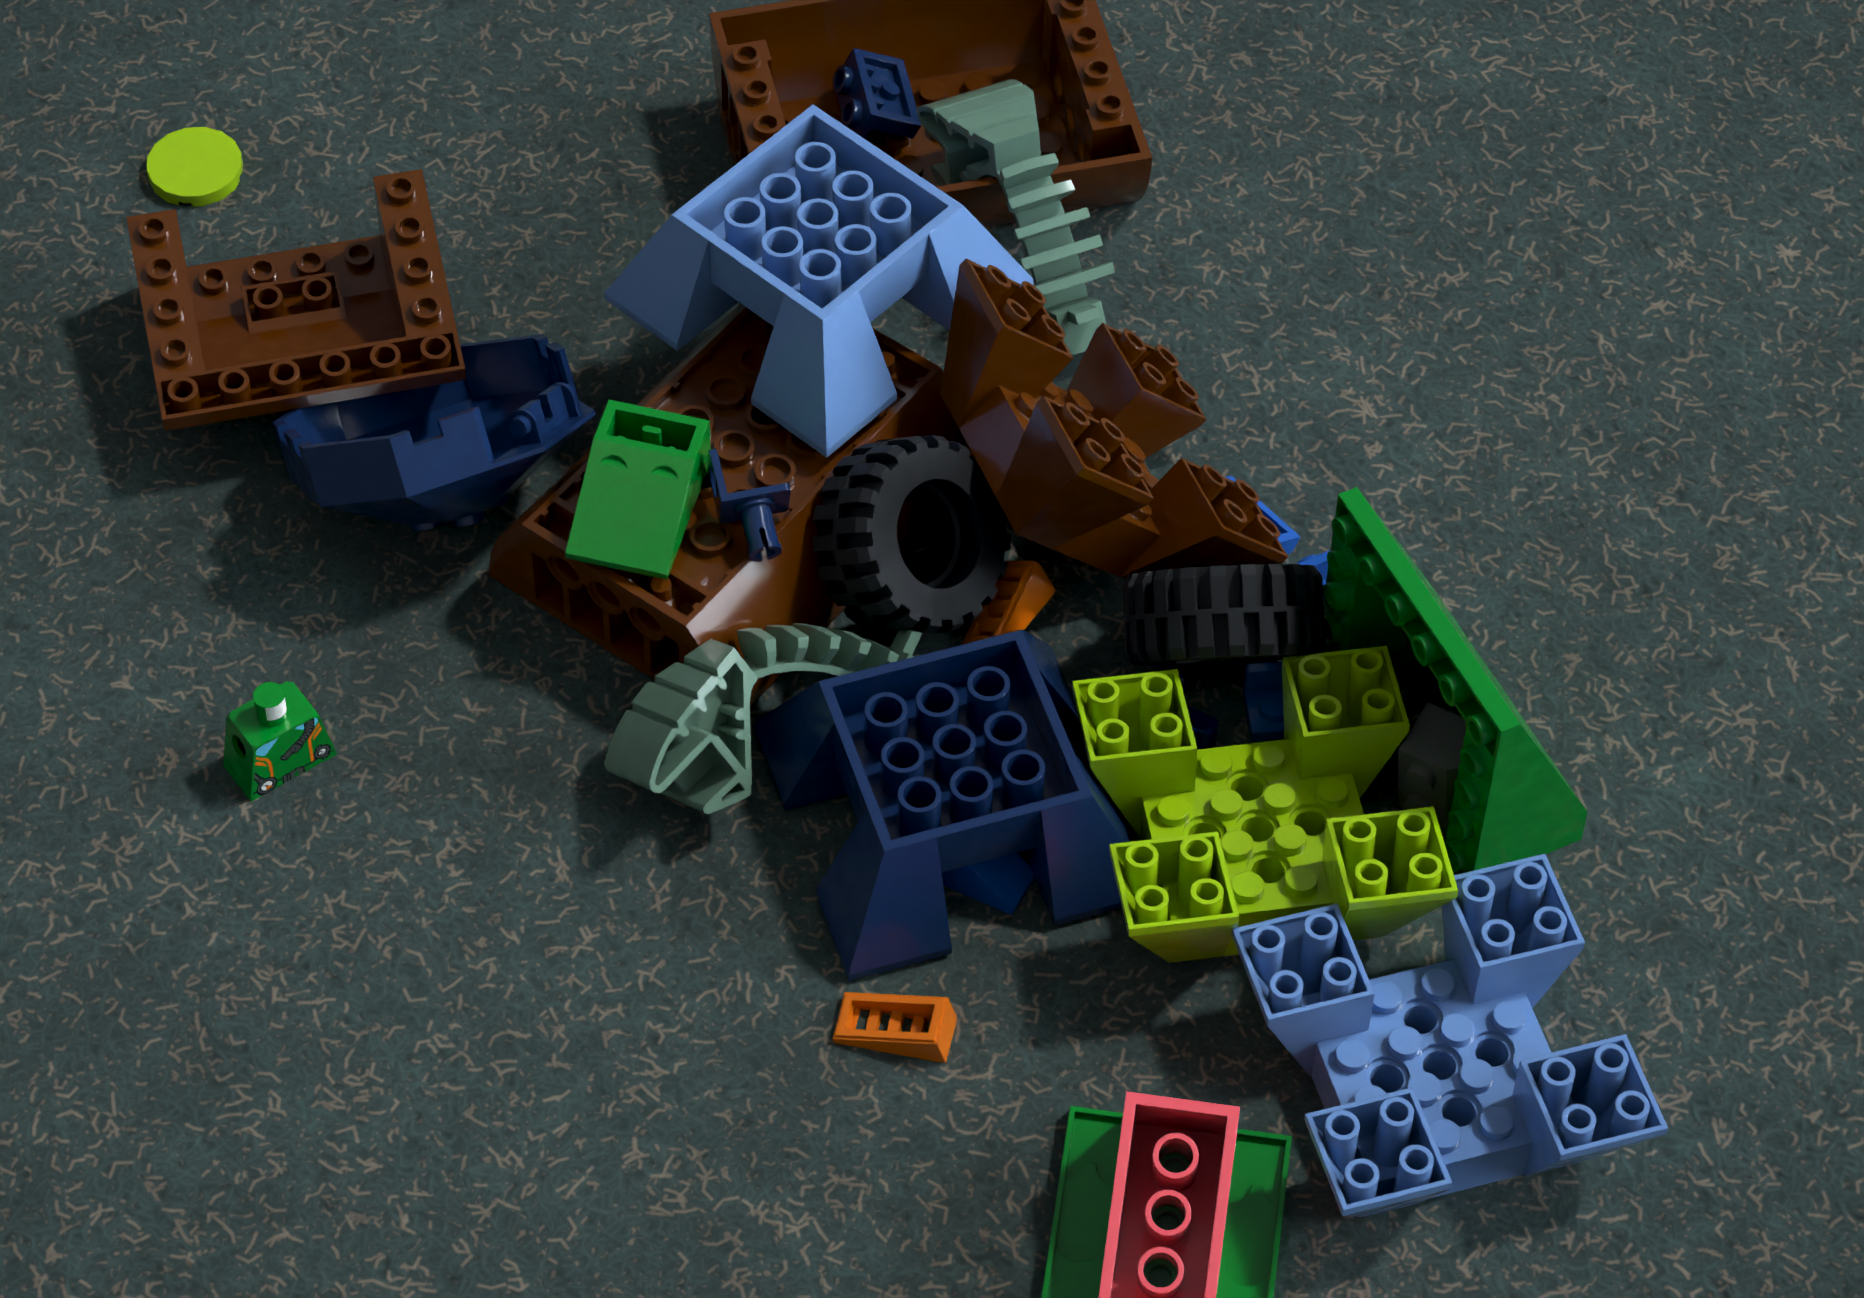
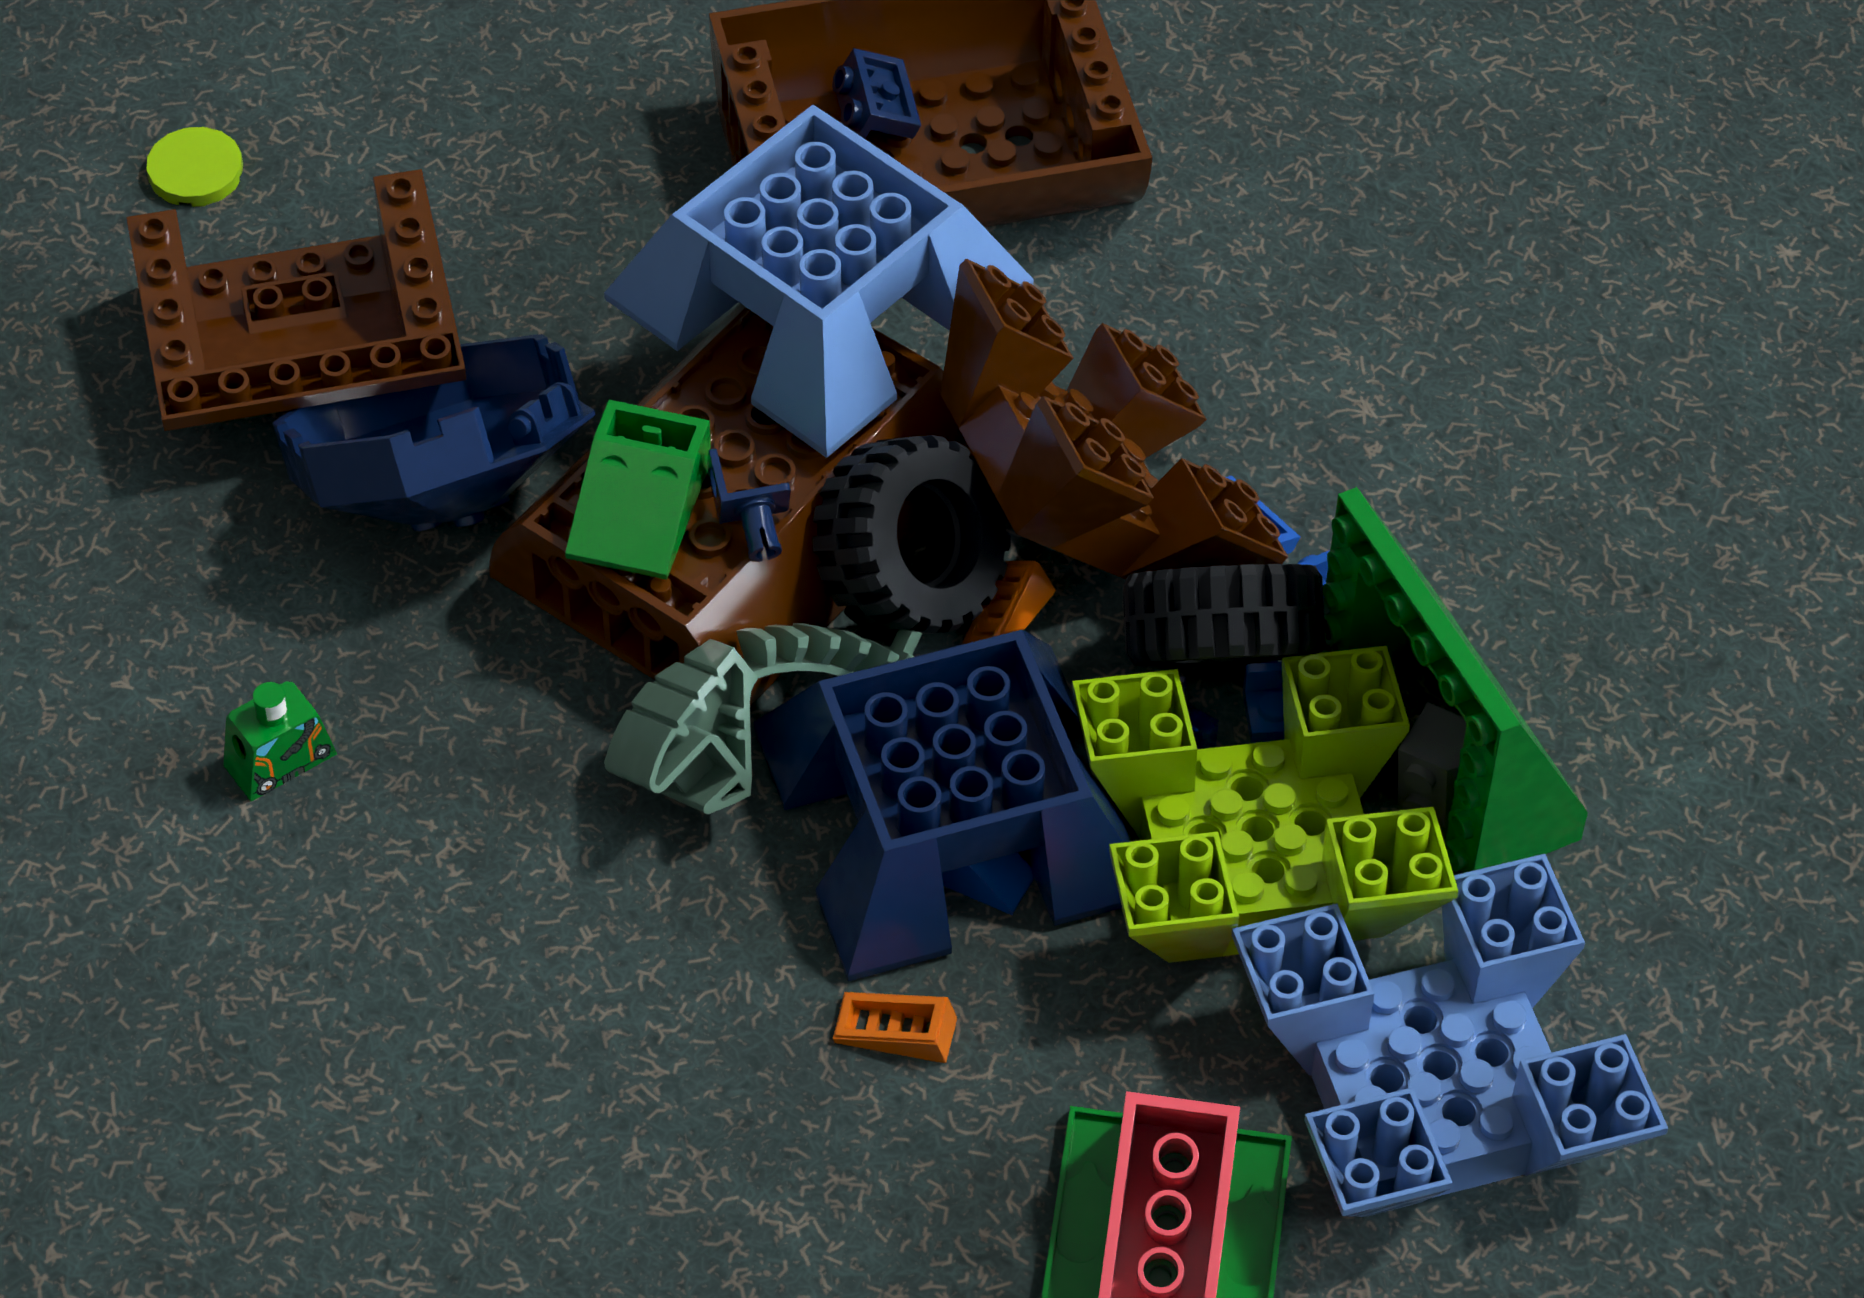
(998, 136): sand green piece -> none

